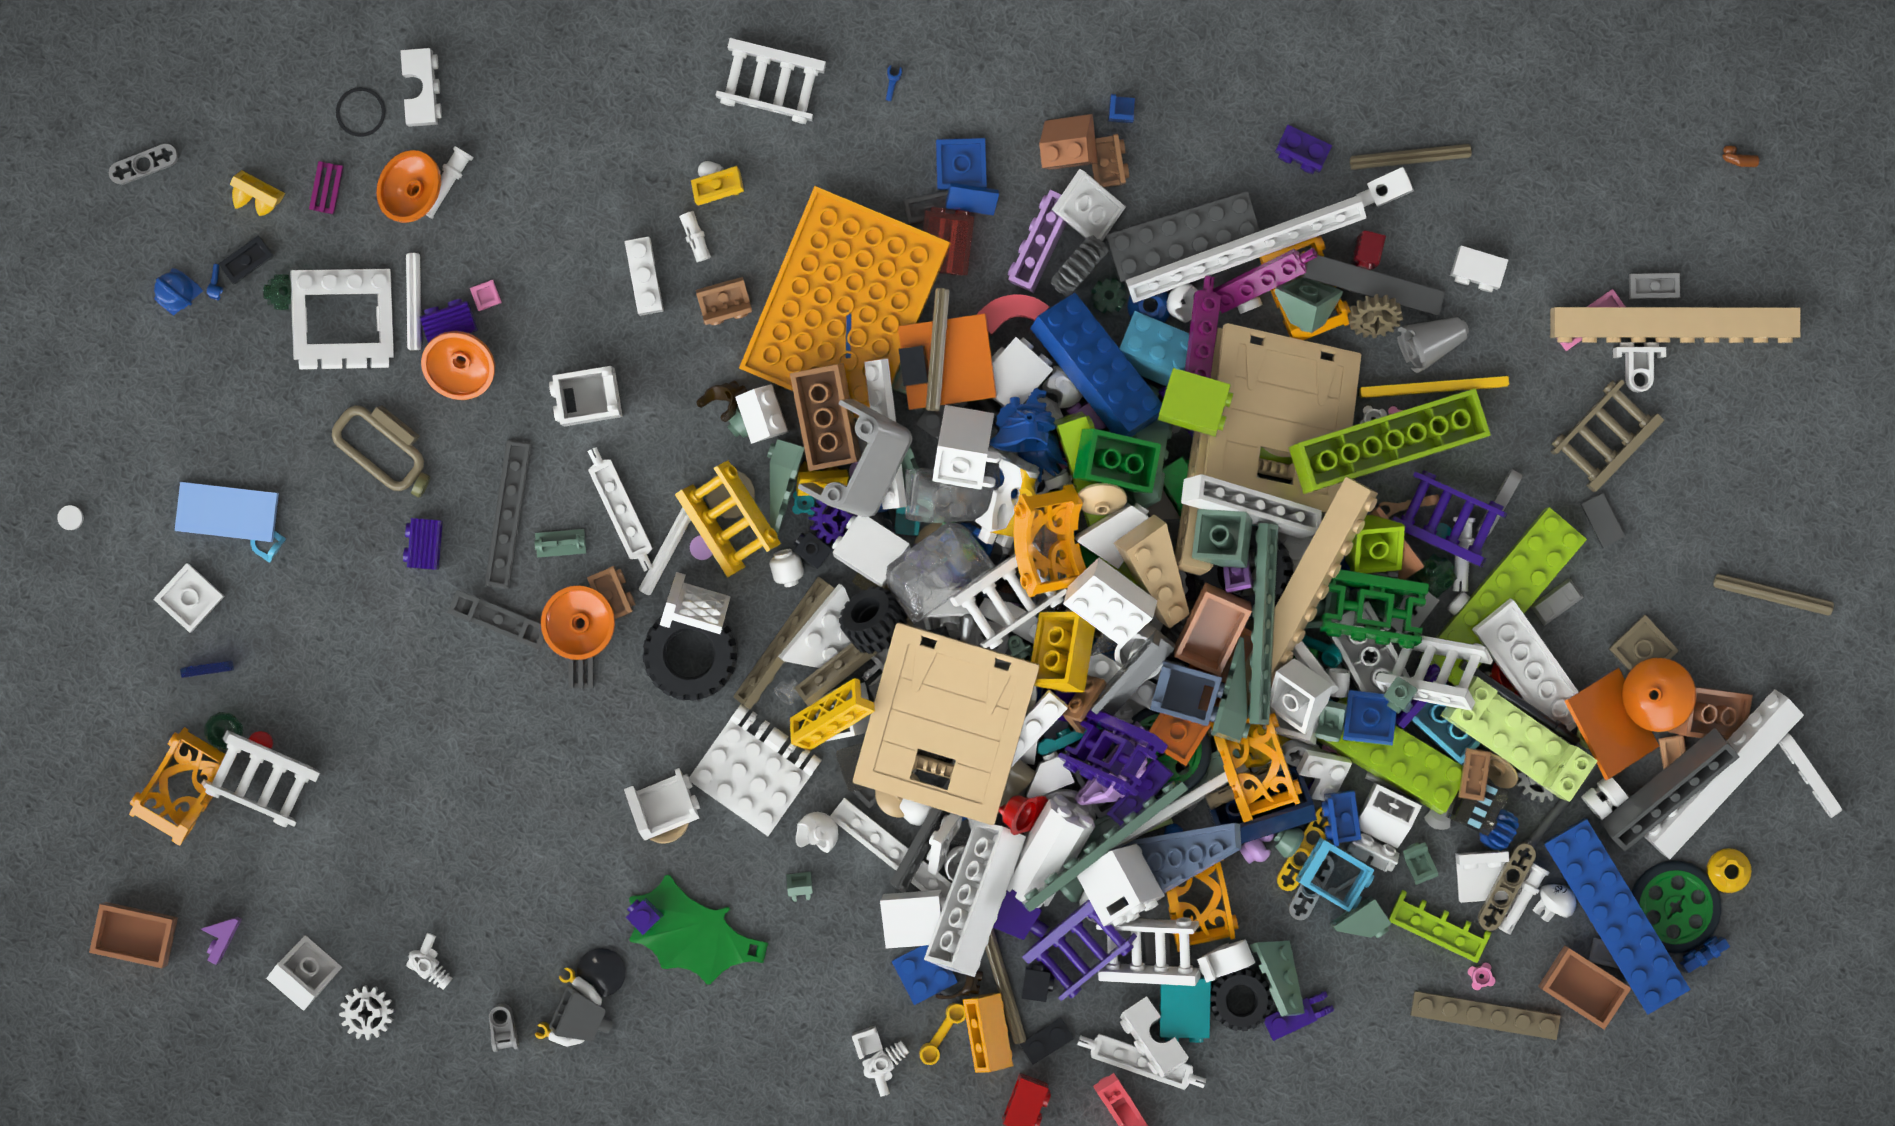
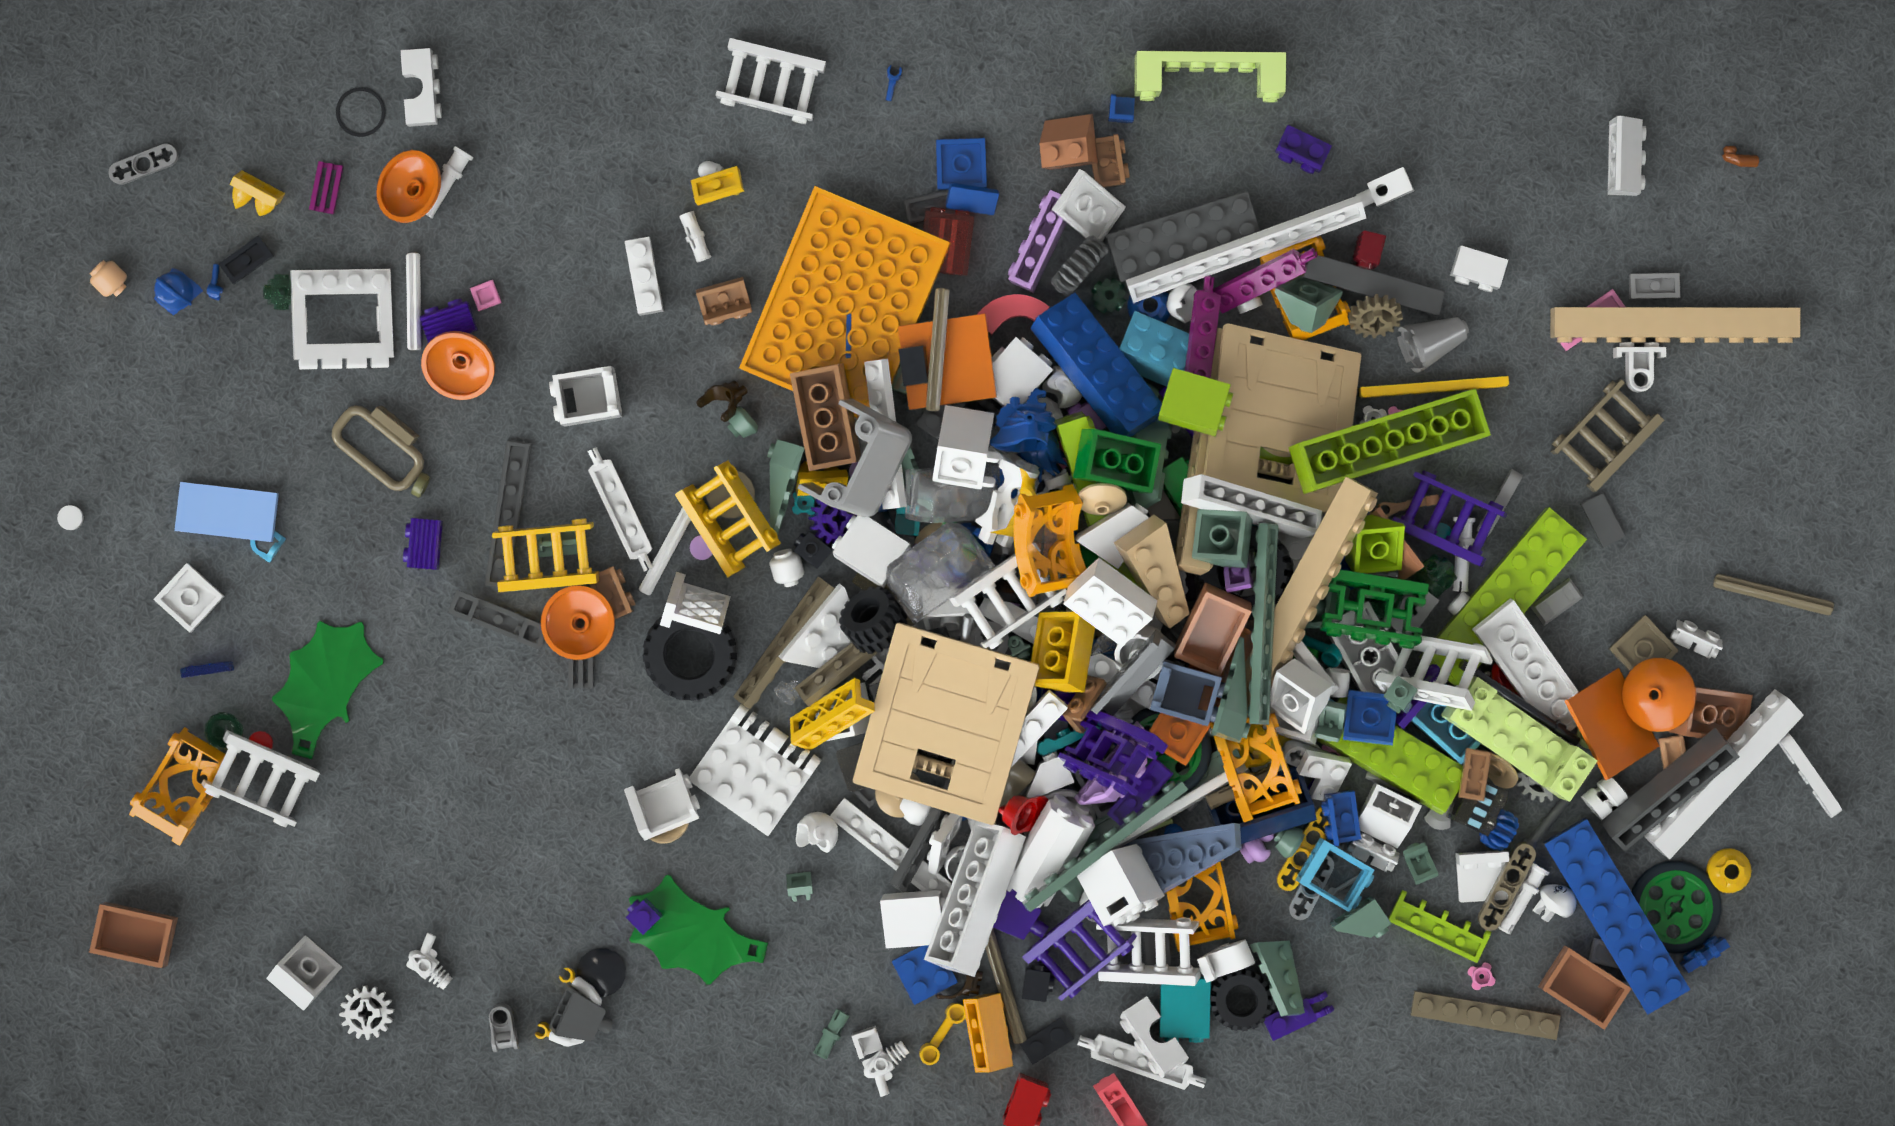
(108, 278): none -> light nougat head
(224, 932): medium lavender slope -> none
(323, 681): none -> green animal
(535, 578): none -> yellow fence
(762, 413): white slope -> none
(831, 1034): none -> sand green pin
(1269, 65): none -> yellowish green plate
(1410, 156): dark tan axle -> none
(1626, 156): none -> white slope
(1707, 642): none -> white hinge

